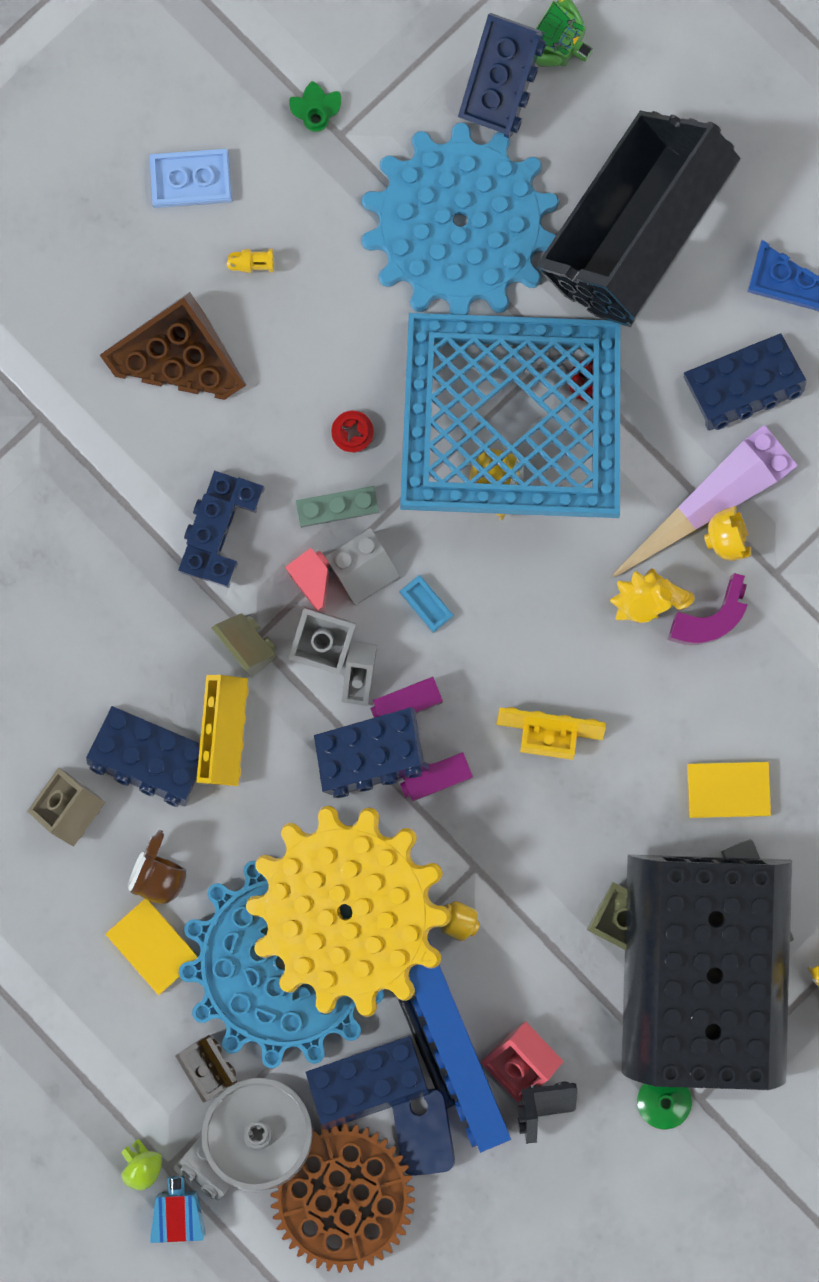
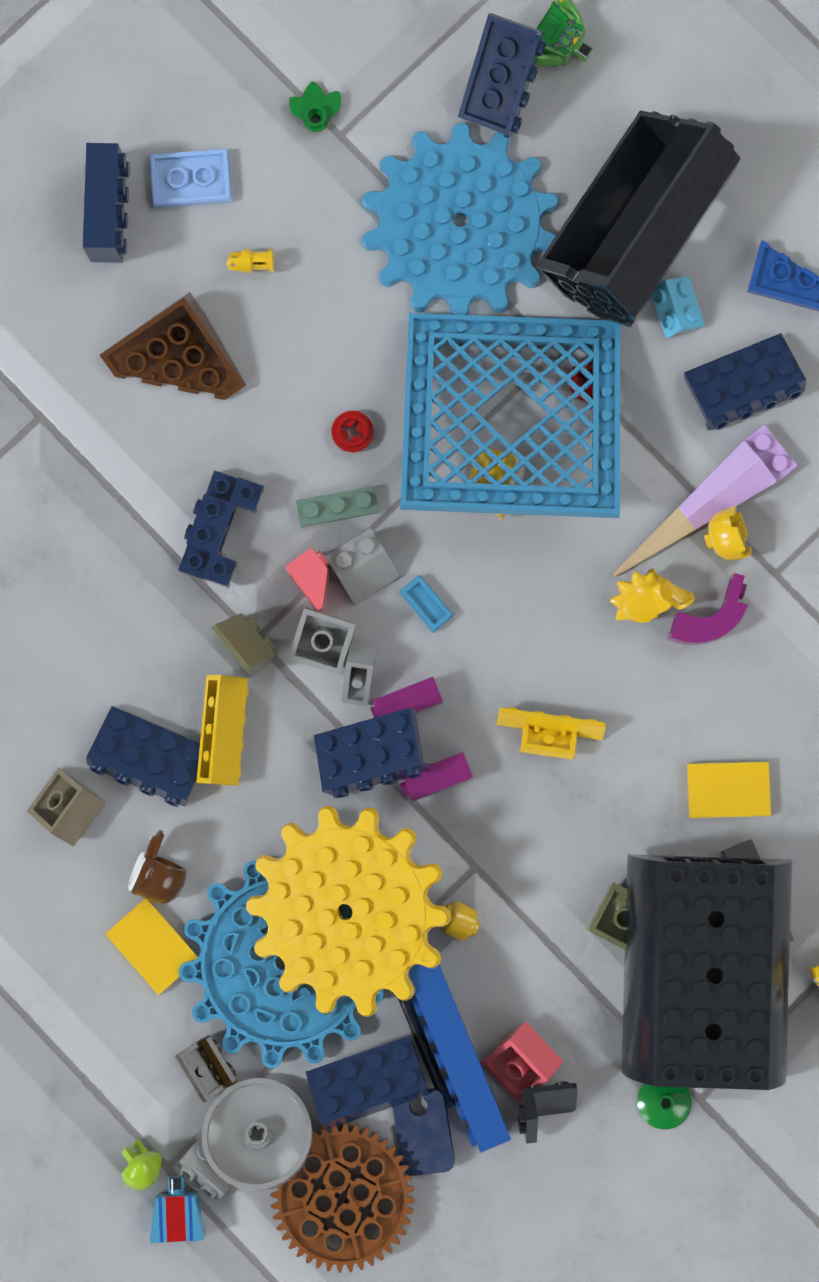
(105, 202): none -> dark blue brick
(677, 306): none -> medium azure bracket

